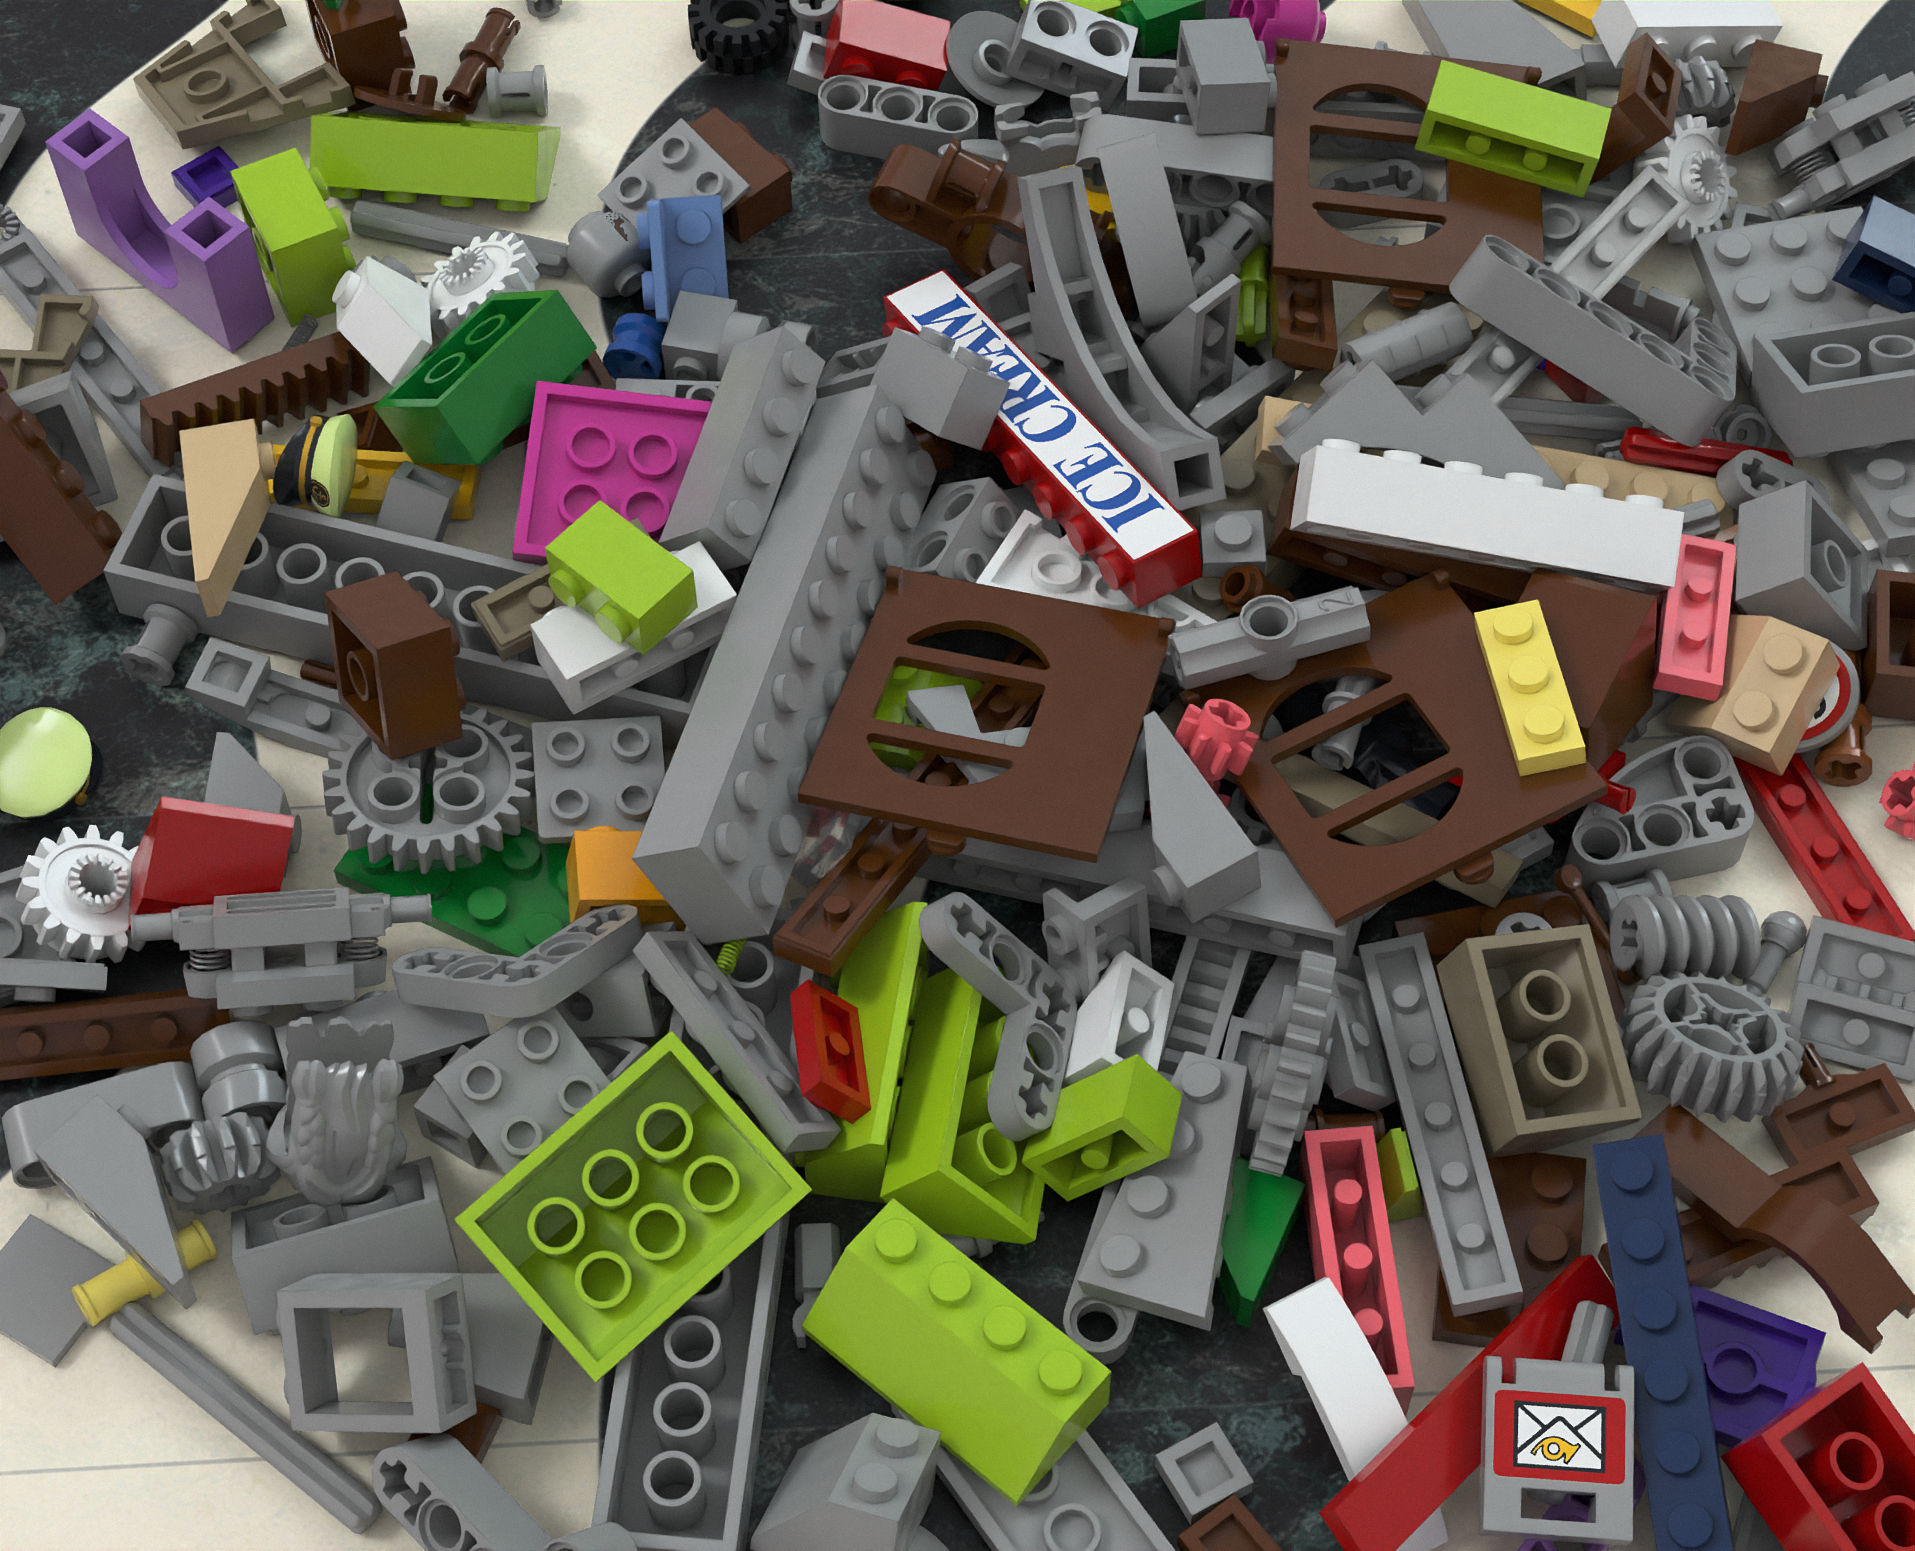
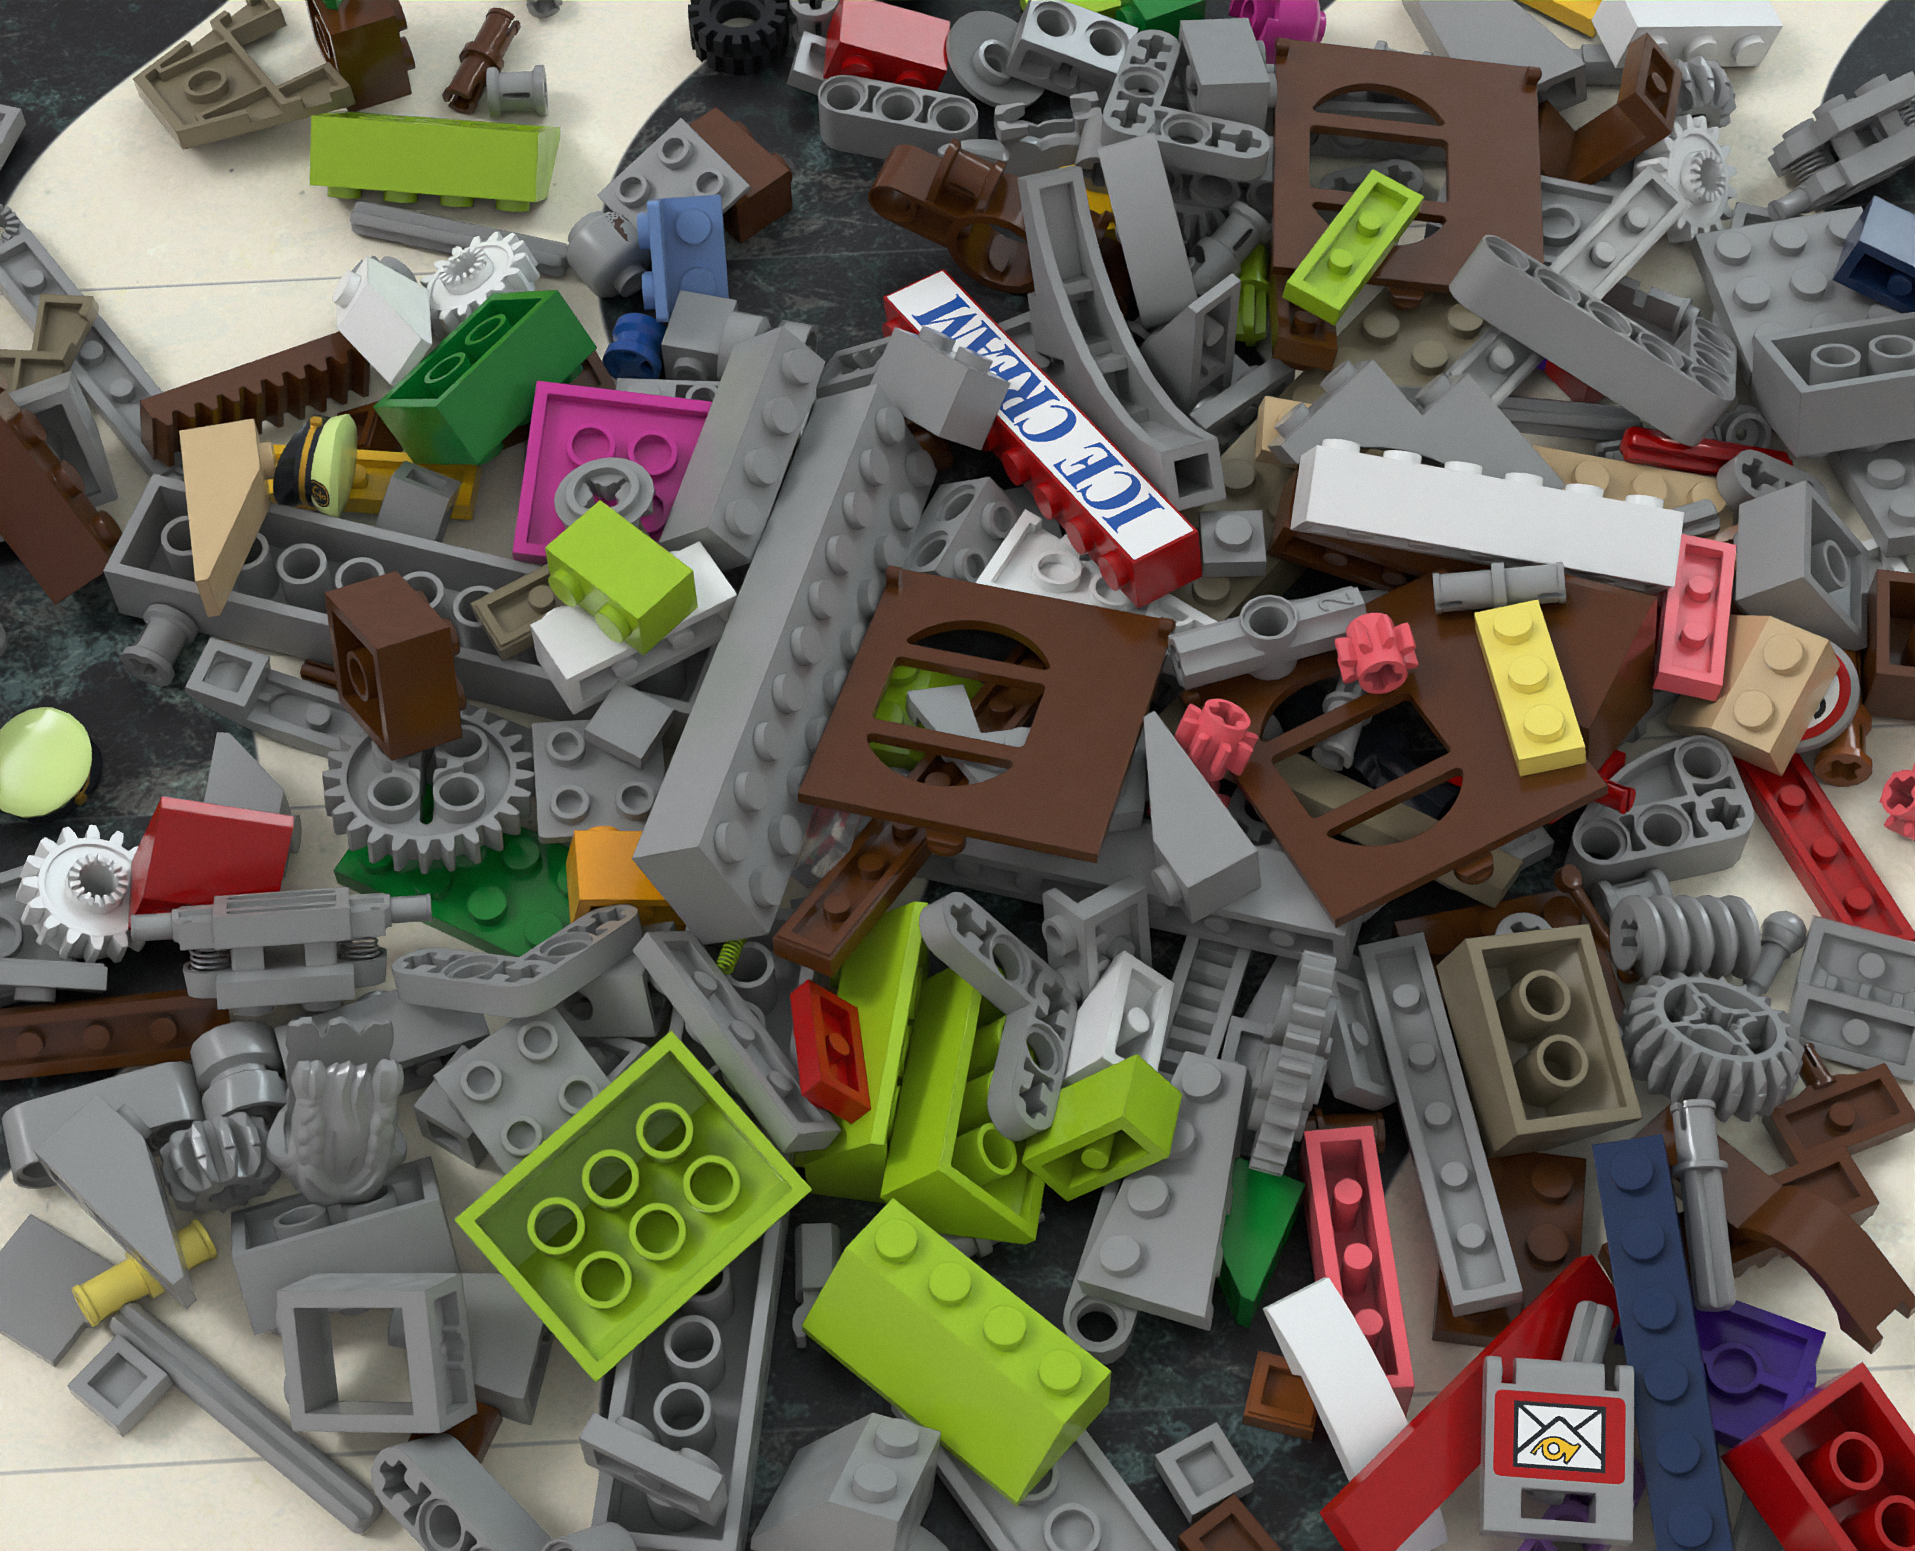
(120, 1385): none -> light grey plate
(197, 265): medium lavender arch -> none
(207, 177): dark purple tile -> none
(294, 232): lime brick -> none
(301, 333): light grey leg -> none
(420, 104): reddish brown piece -> none
(608, 479): none -> light grey gear
(629, 724): none -> light grey tile
(630, 1455): none -> light grey plate
(1002, 292): light grey tile -> none
(1240, 148): none -> light grey beam
(1247, 583): reddish brown pin -> none
(1279, 1399): none -> dark orange tile
(1353, 247): none -> lime plate
(1376, 653): none -> coral gear
(1398, 1177): lime slope -> none
(1413, 343): light grey axle -> none
(1499, 587): none -> light grey pin
(1513, 128): lime brick -> none
(1703, 1204): none -> light grey axle
(1775, 94): reddish brown slope -> none

